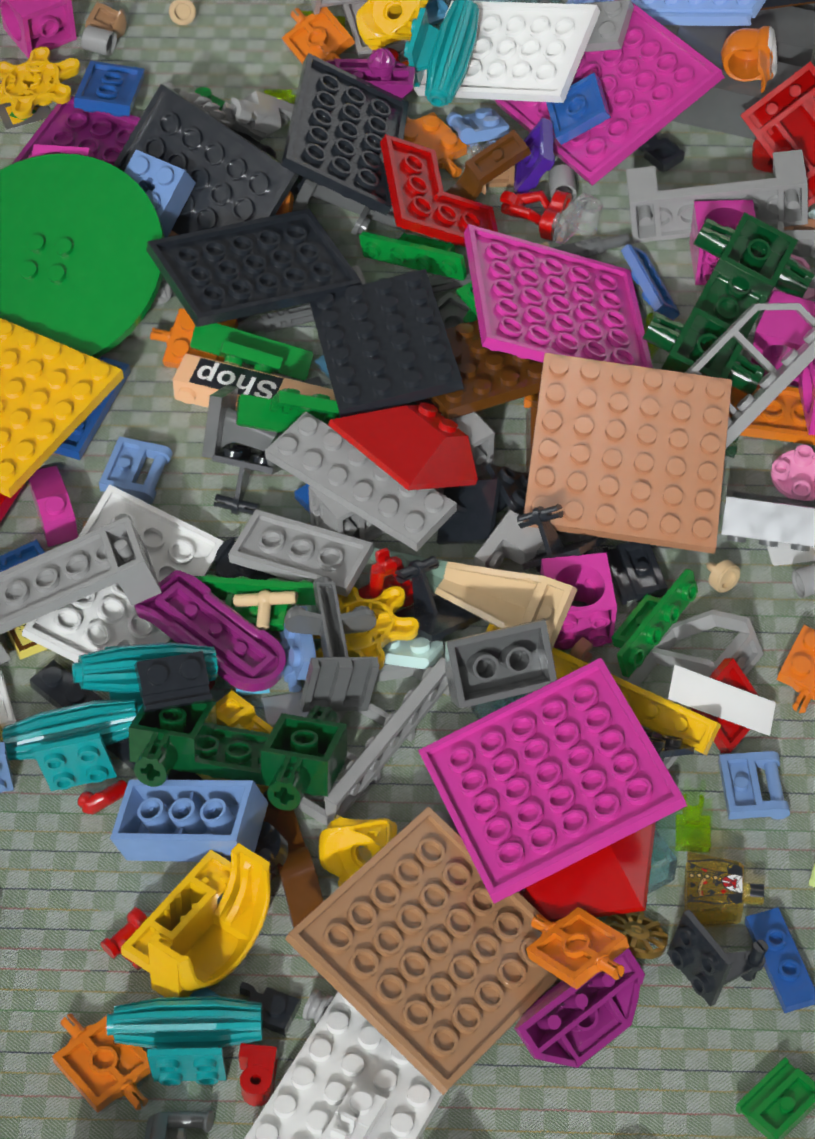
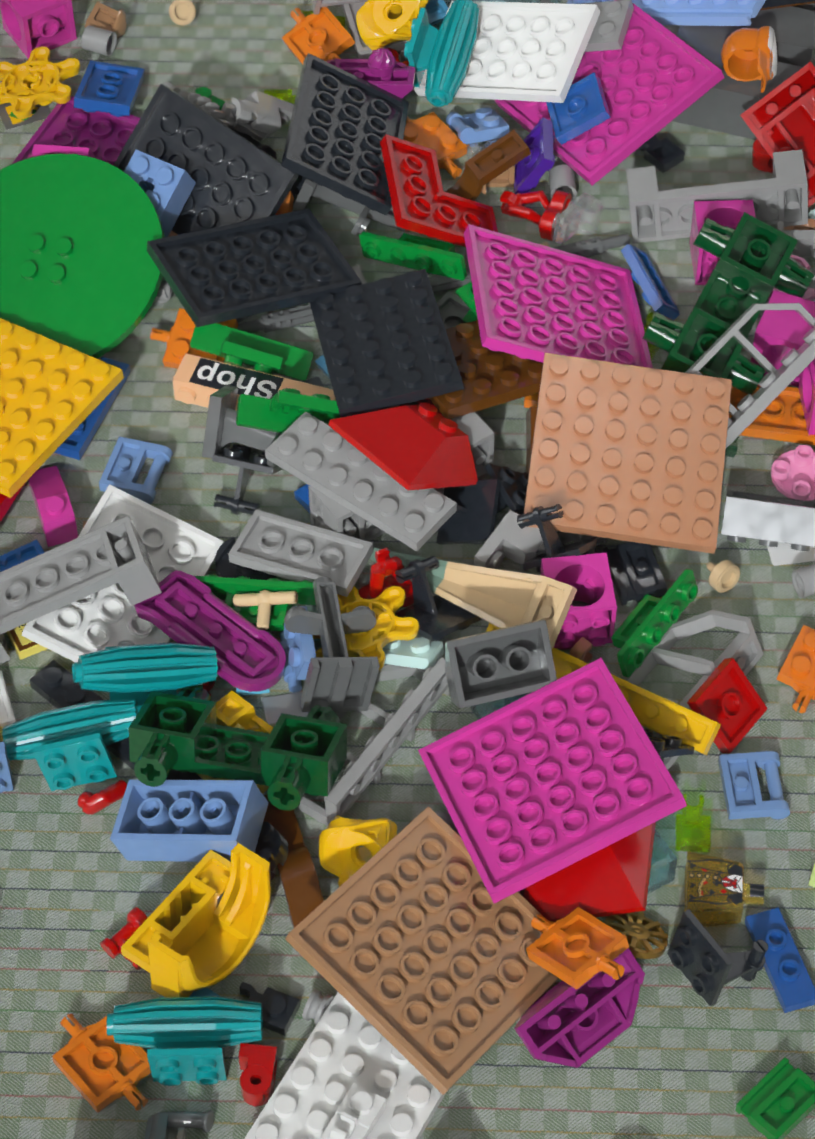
(173, 681): black plate -> none
(721, 700): white sticker -> none

